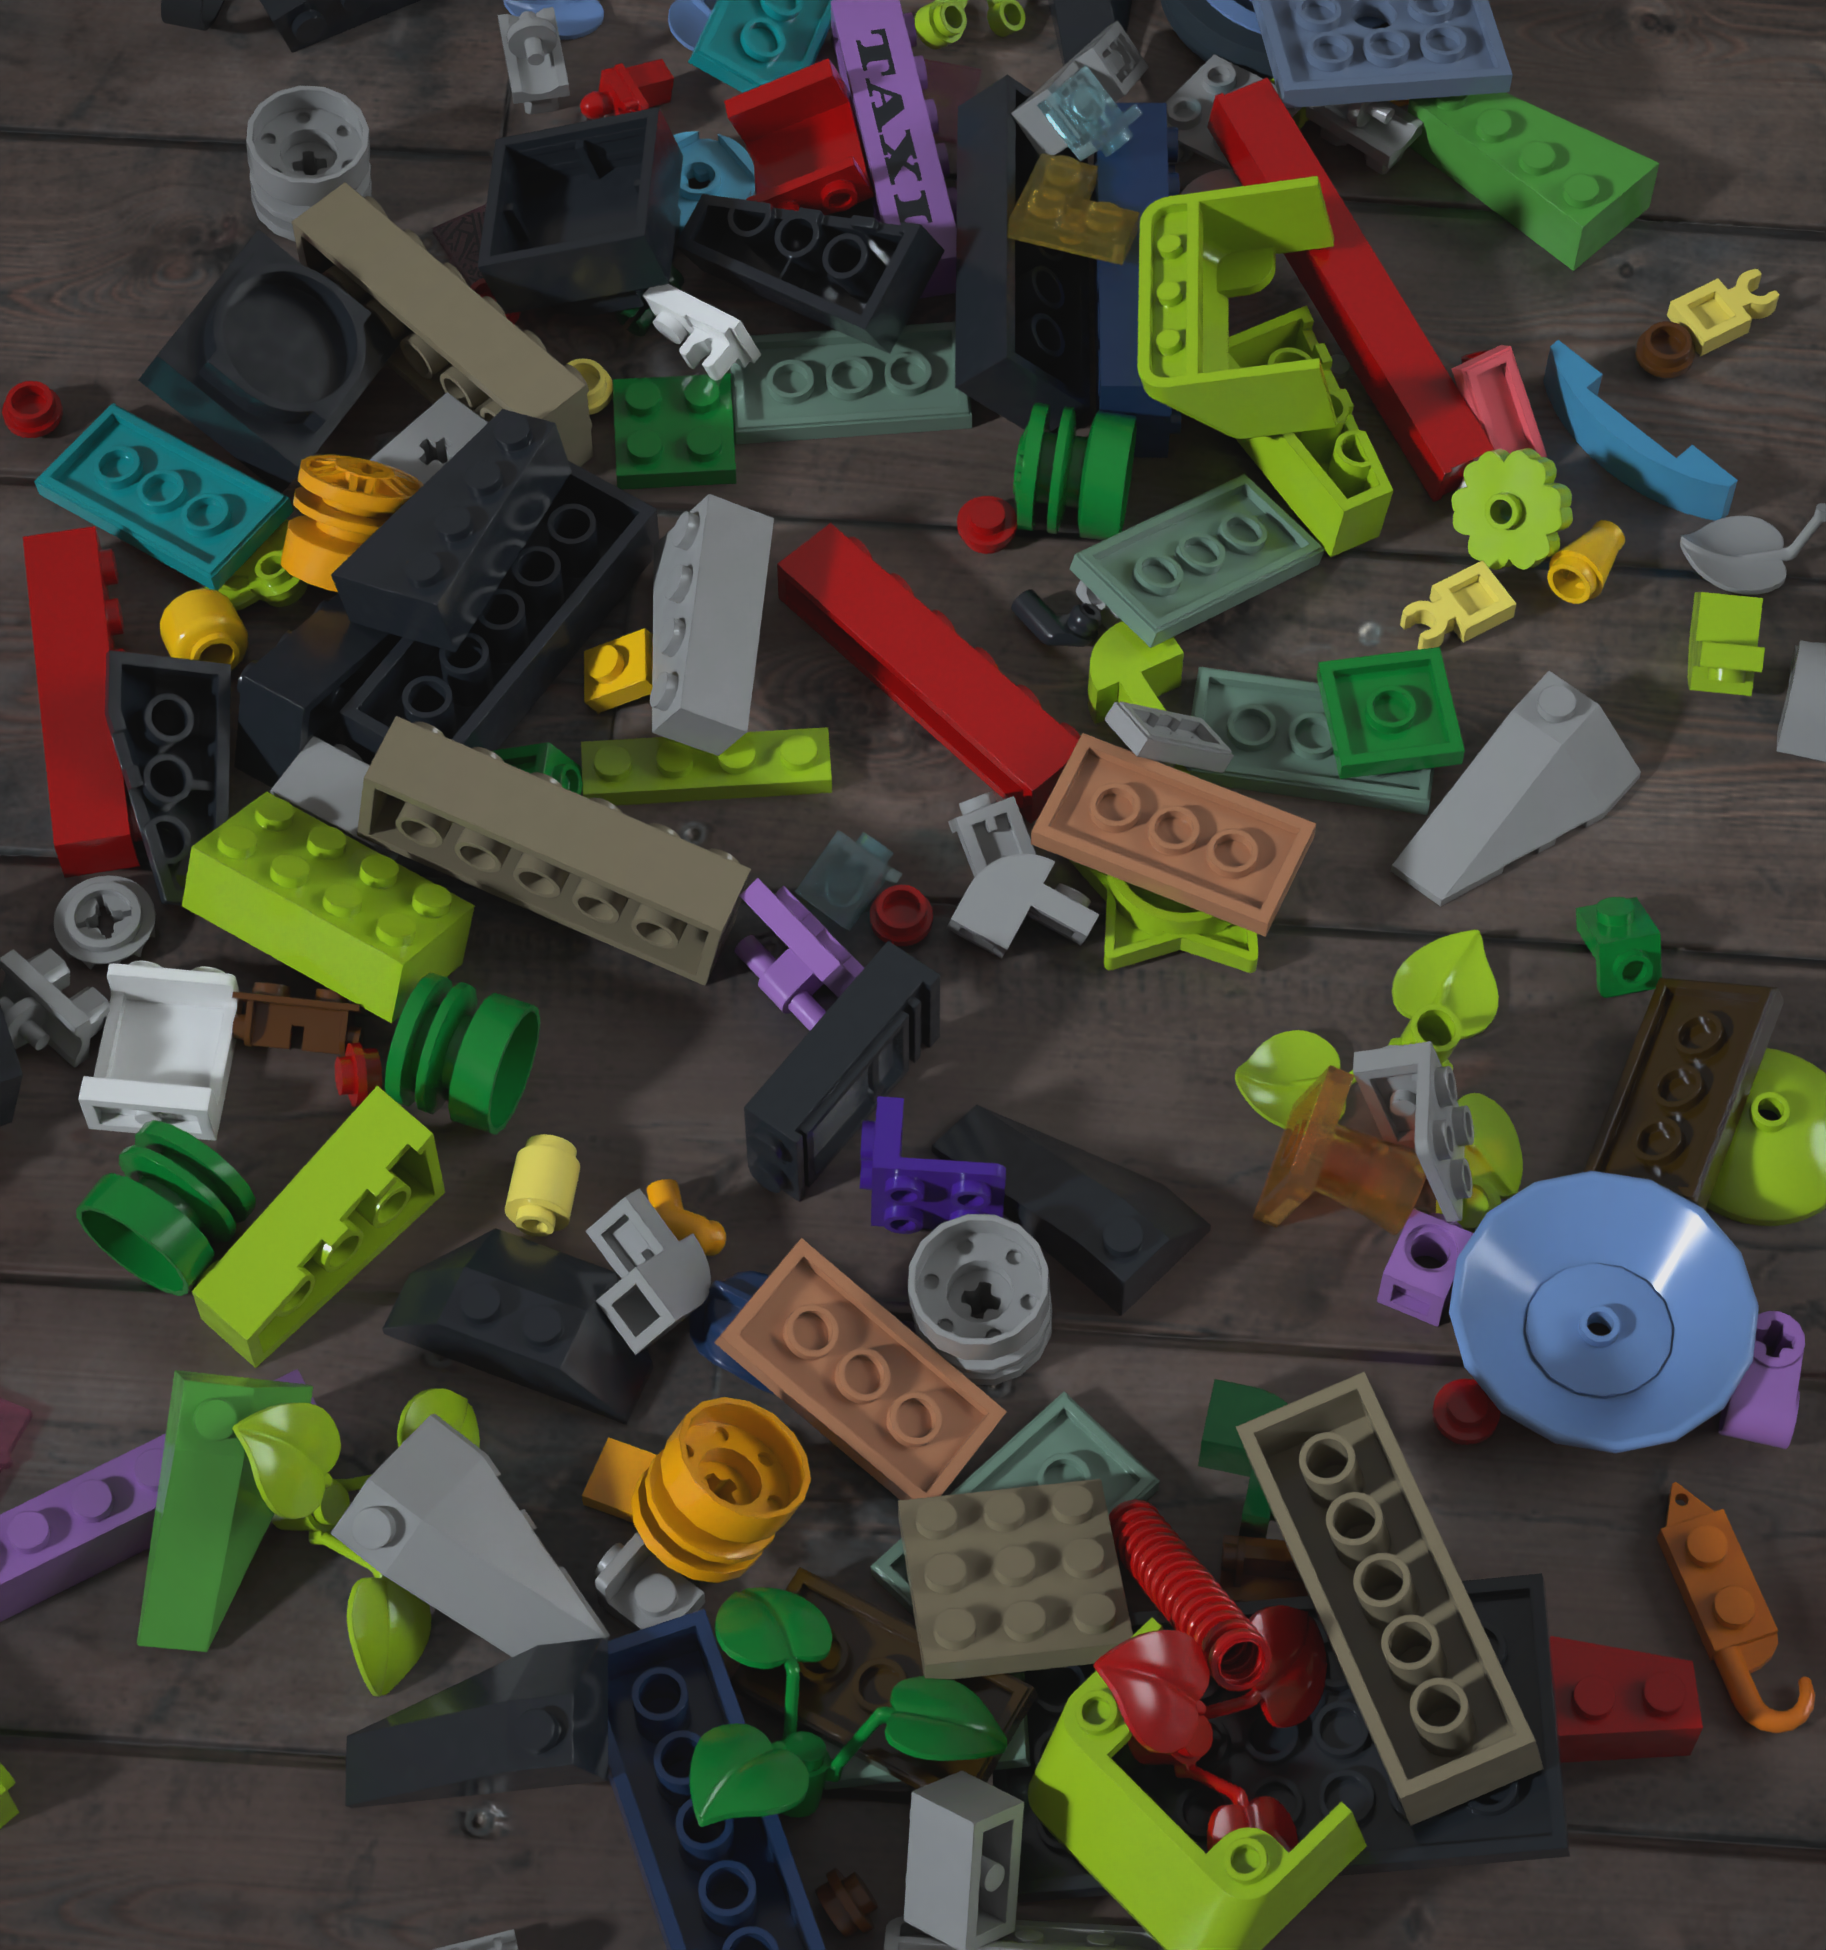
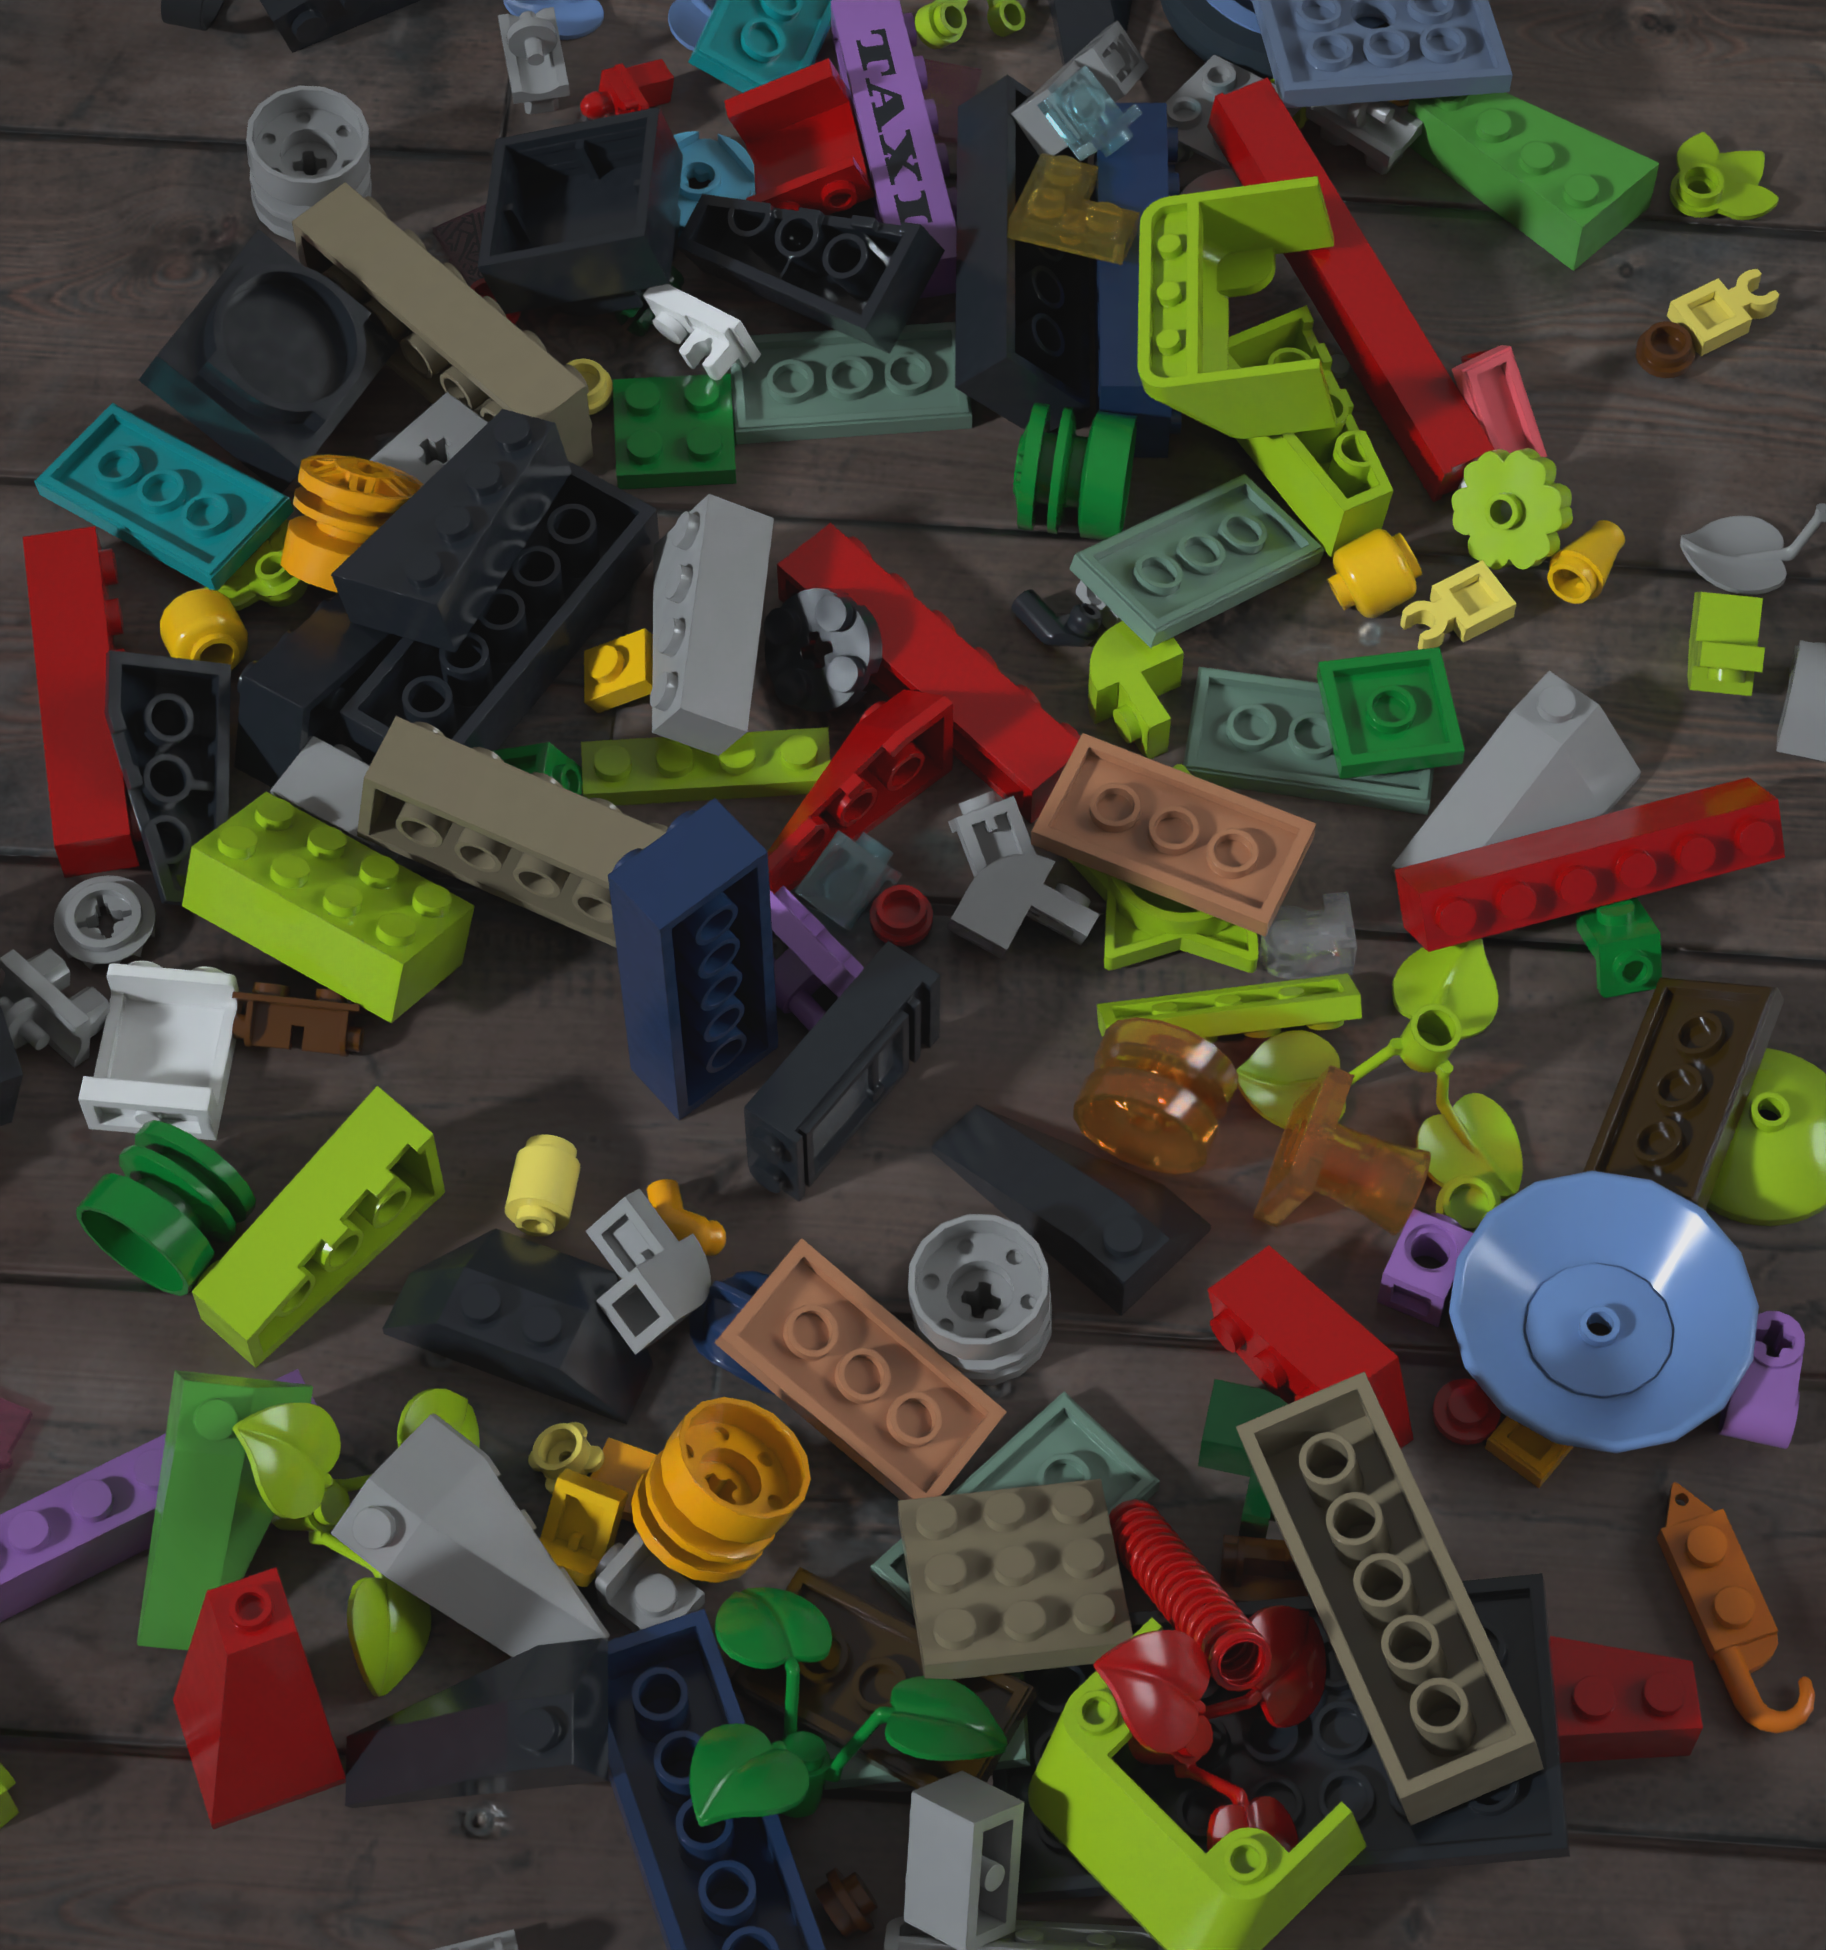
(32, 409): red plate -> none
(253, 1704): none -> red slope
(358, 1072): red plate -> none
(462, 1053): green wheel -> none
(564, 1442): none -> light yellow plate
(582, 1523): none -> yellow bracket
(695, 956): none -> dark blue brick
(791, 657): none -> black plate
(877, 770): none -> red wedge
(918, 1191): dark purple bracket -> none
(987, 524): red plate -> none
(1155, 1095): none -> clear orange wheel
(1169, 737): light grey plate -> none
(1248, 1009): none -> lime plate
(1301, 1337): none -> red wedge
(1311, 941): none -> clear leg
(1374, 573): none -> yellow head
(1419, 1108): light grey bracket -> none
(1526, 1451): none -> light orange tile
(1589, 863): none -> red brick
(1683, 483): dark azure slope -> none
(1719, 181): none -> lime plate

